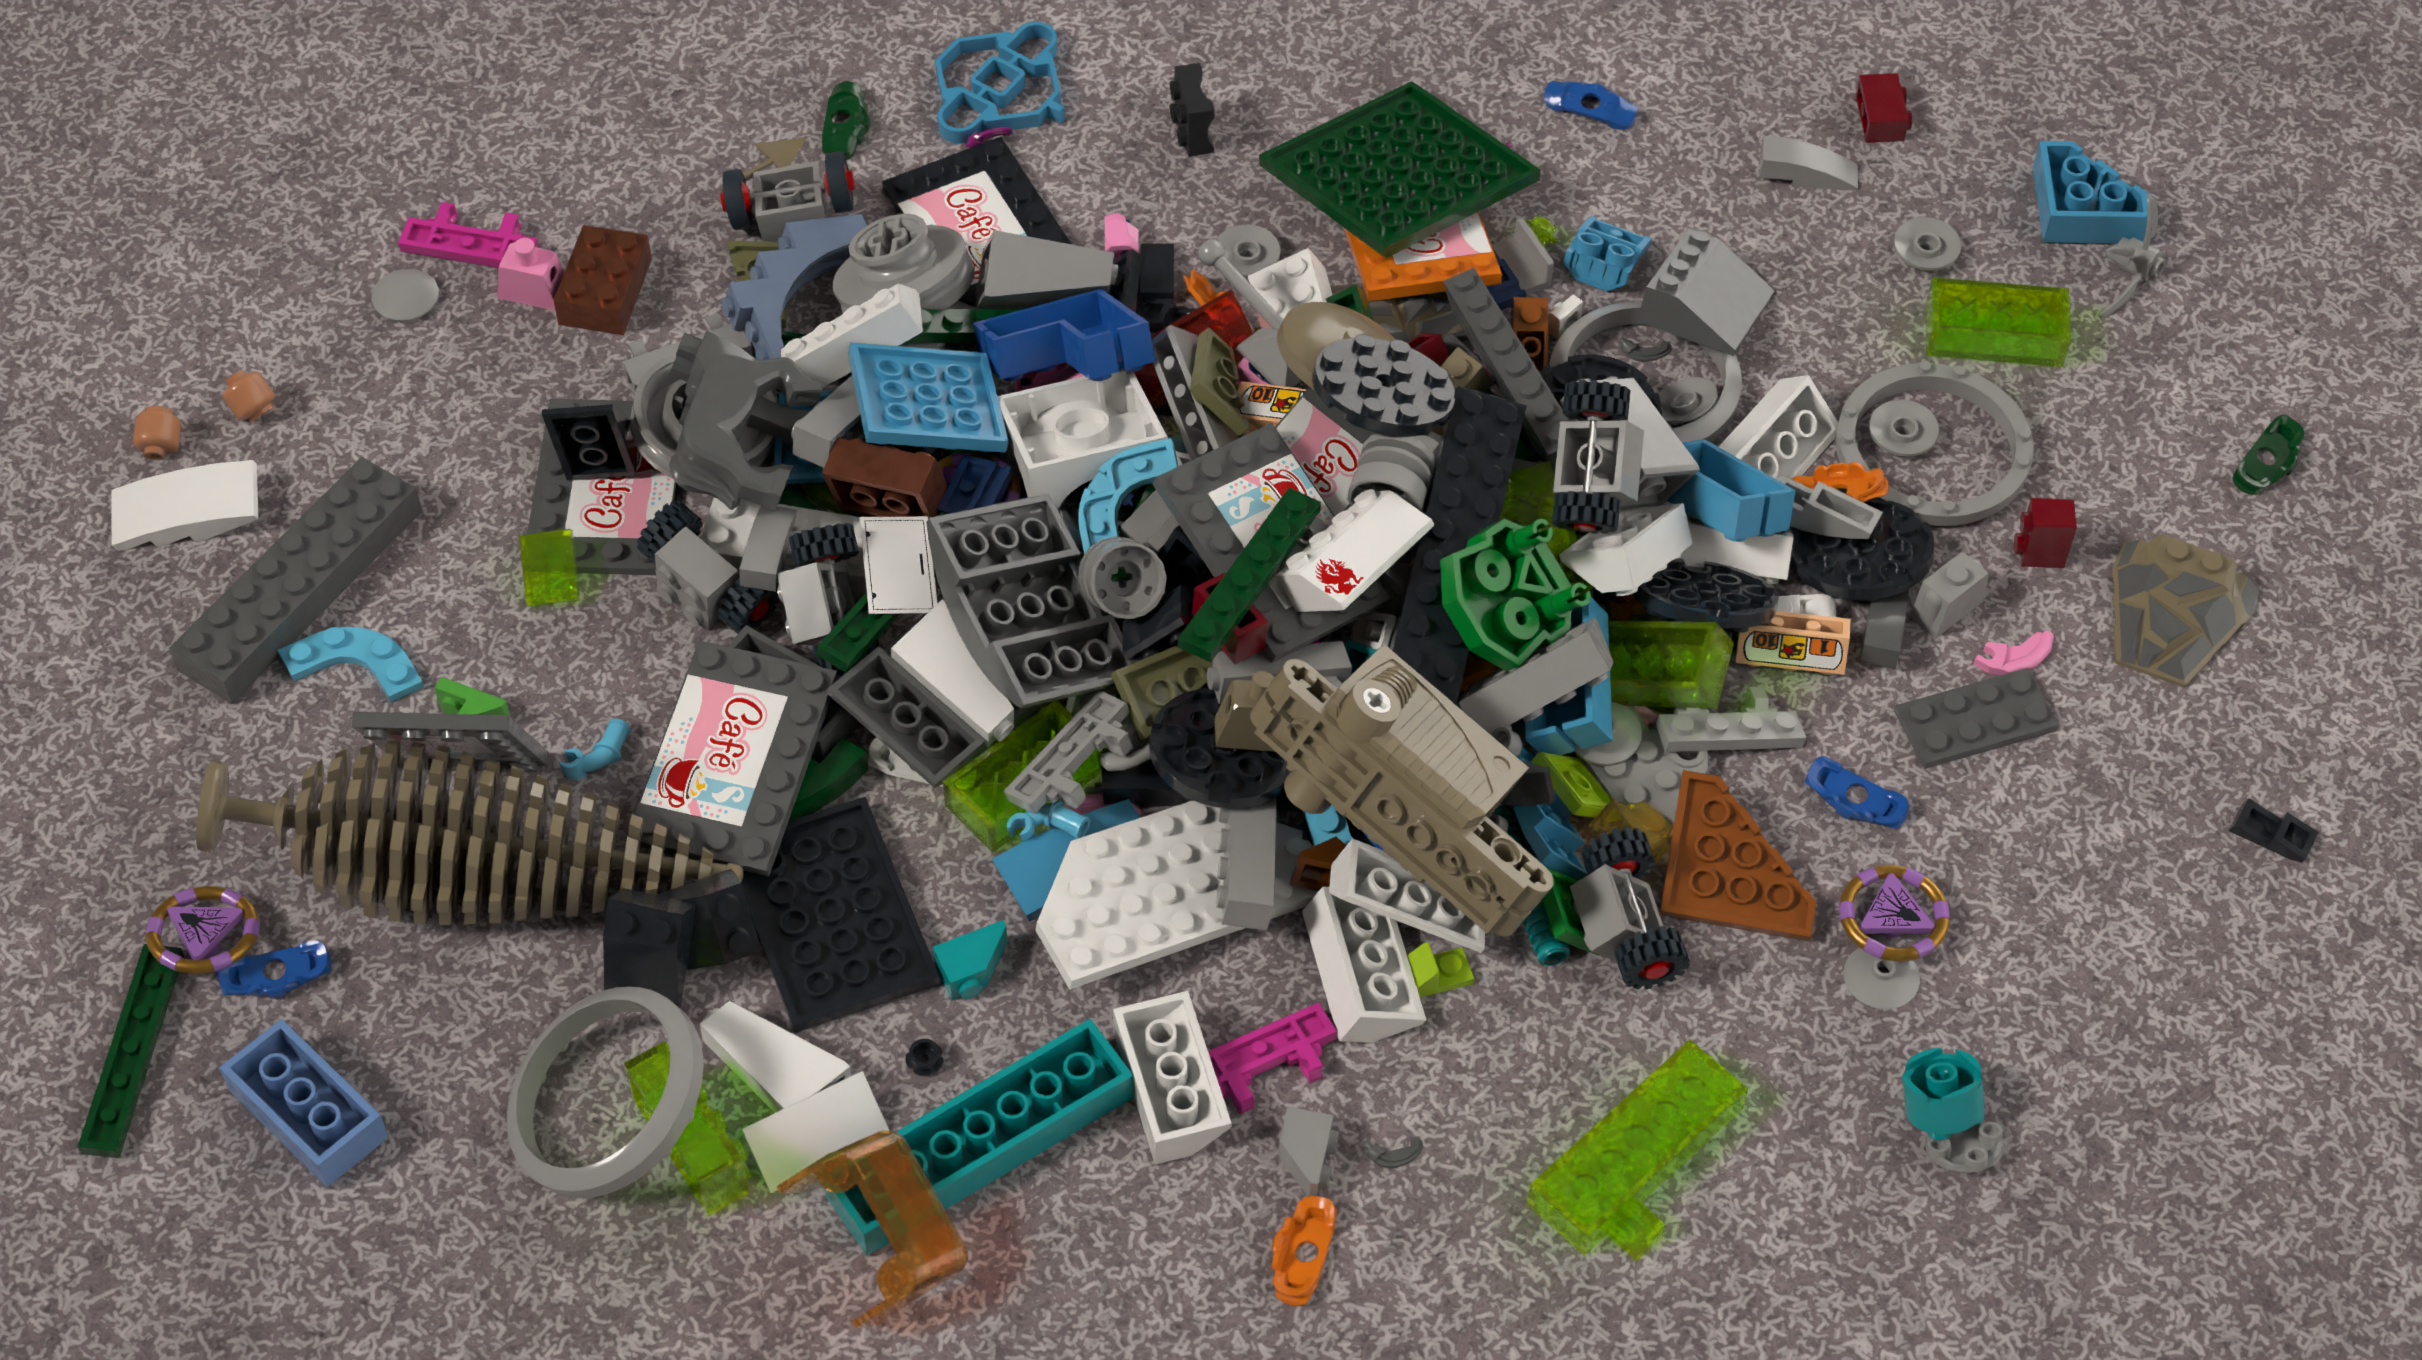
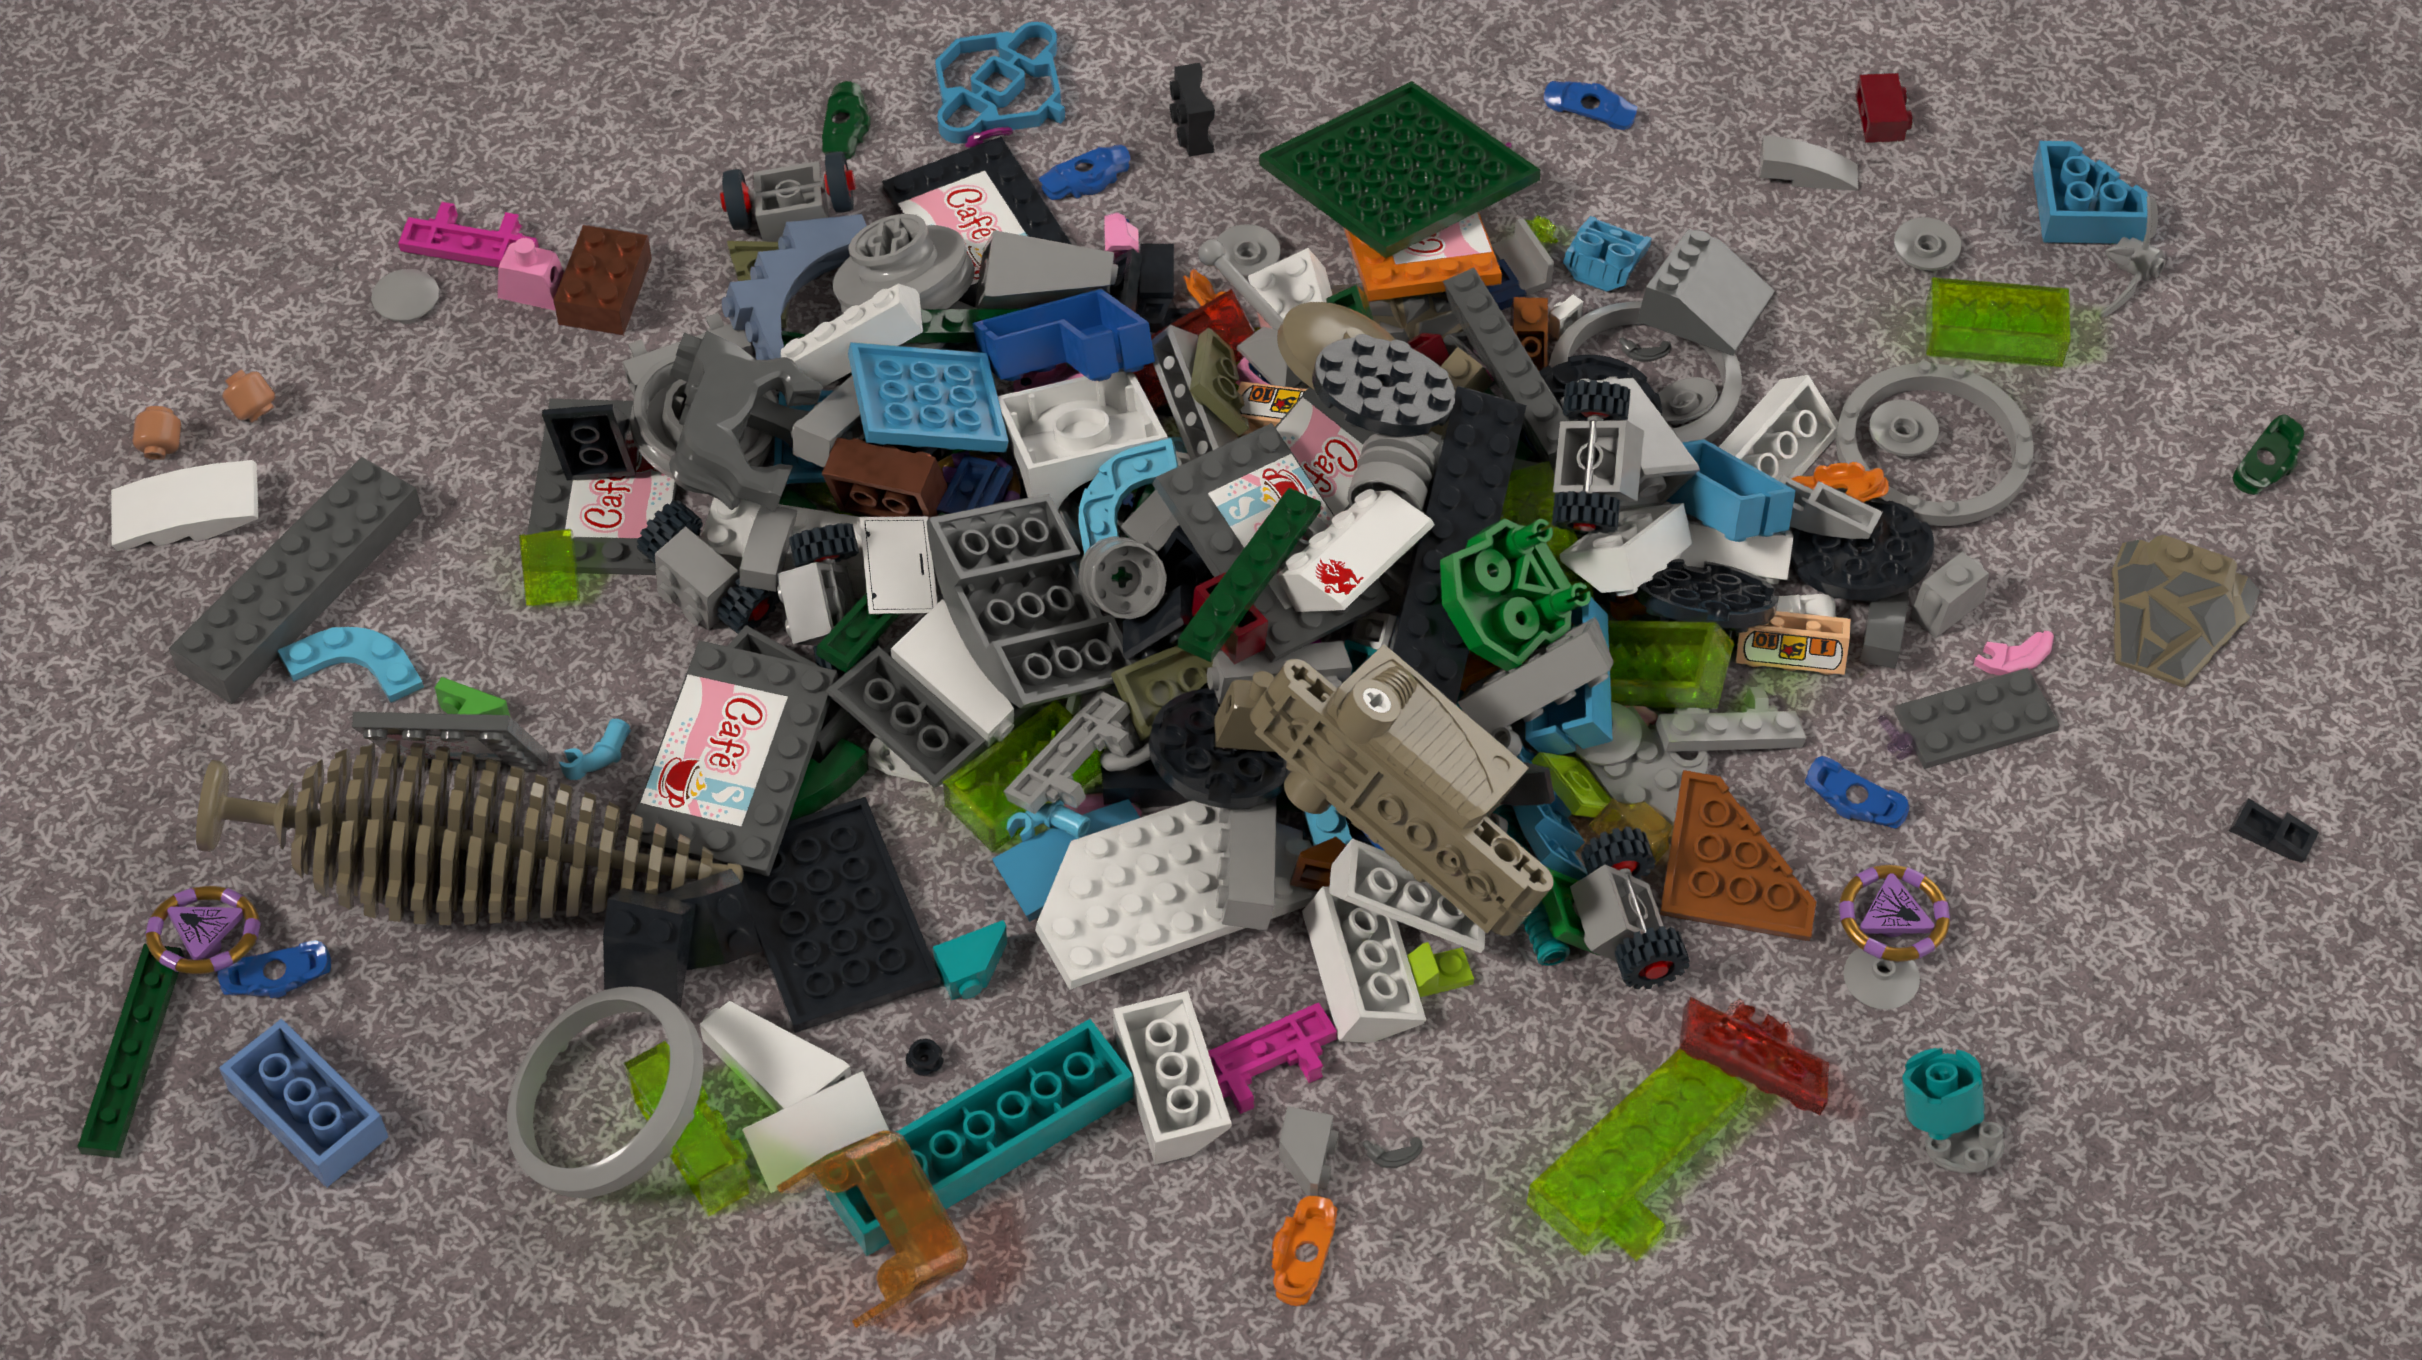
(779, 153): dark tan piece -> none
(1066, 179): none -> blue piece
(1755, 1052): none -> clear red plate
(1899, 741): none -> clear purple hand
(2046, 533): dark red brick -> none

